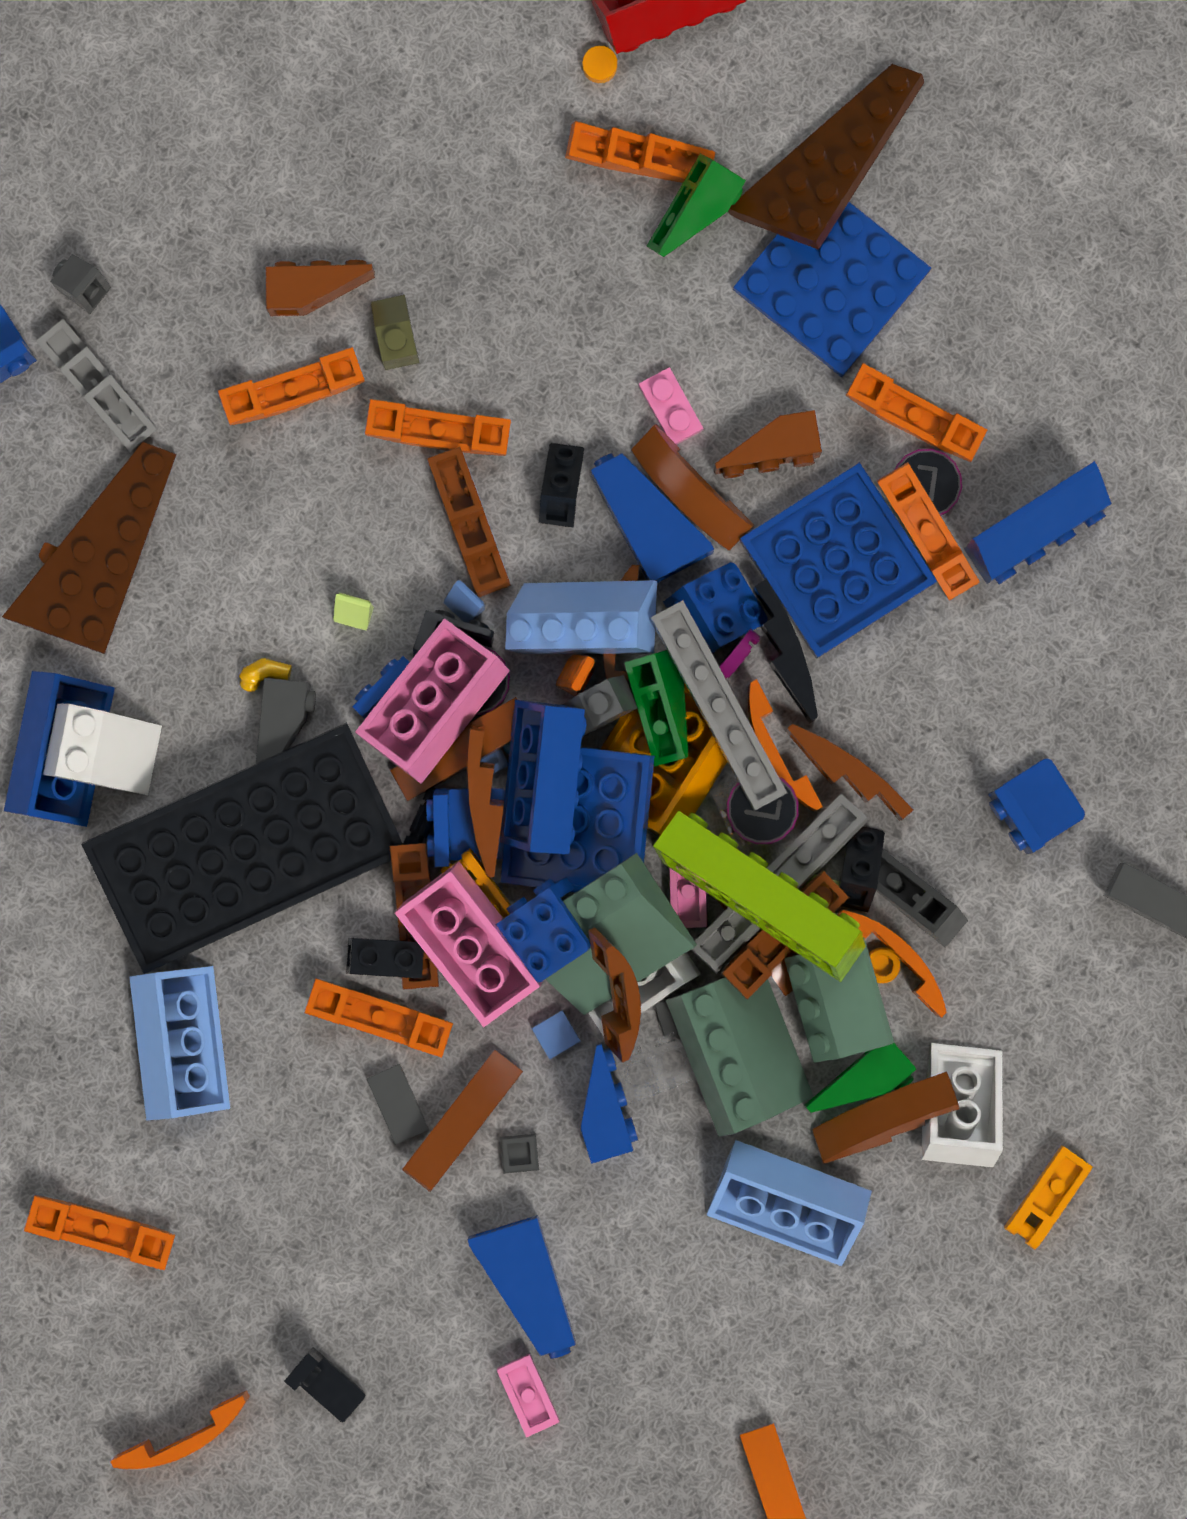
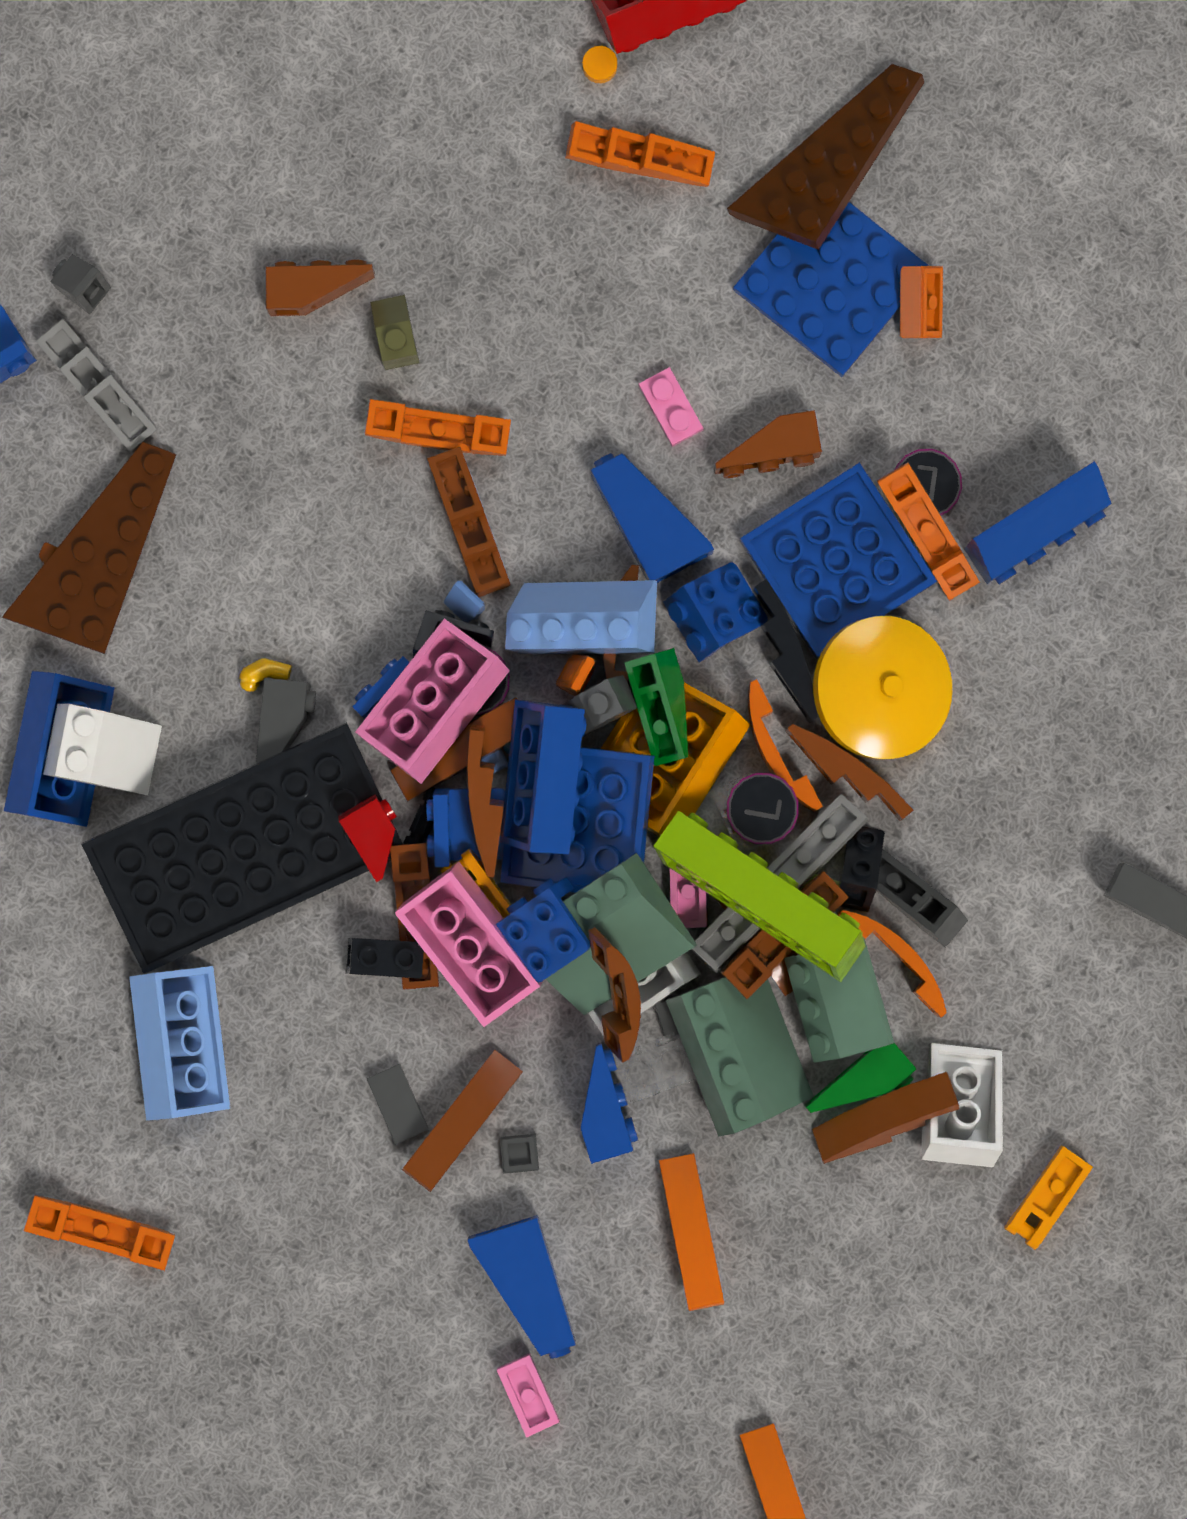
(144, 1456): orange slope -> none
(291, 389): orange slope -> none
(326, 1385): black bracket -> none
(352, 611): yellowish green slope -> none
(371, 832): none -> red slope
(378, 1017): orange slope -> none
(556, 1034): medium blue tile -> none
(561, 485): black bracket -> none
(689, 490): dark orange slope -> none
(691, 1232): none -> orange slope
(698, 203): green slope -> none
(718, 705): light grey plate -> none
(738, 653): magenta tile -> none
(789, 1203): light blue slope -> none
(882, 687): none -> yellow dish
(885, 964): light orange tile -> none
(915, 415): orange slope -> none
(921, 301): none -> orange slope
(1036, 806): blue bracket -> none

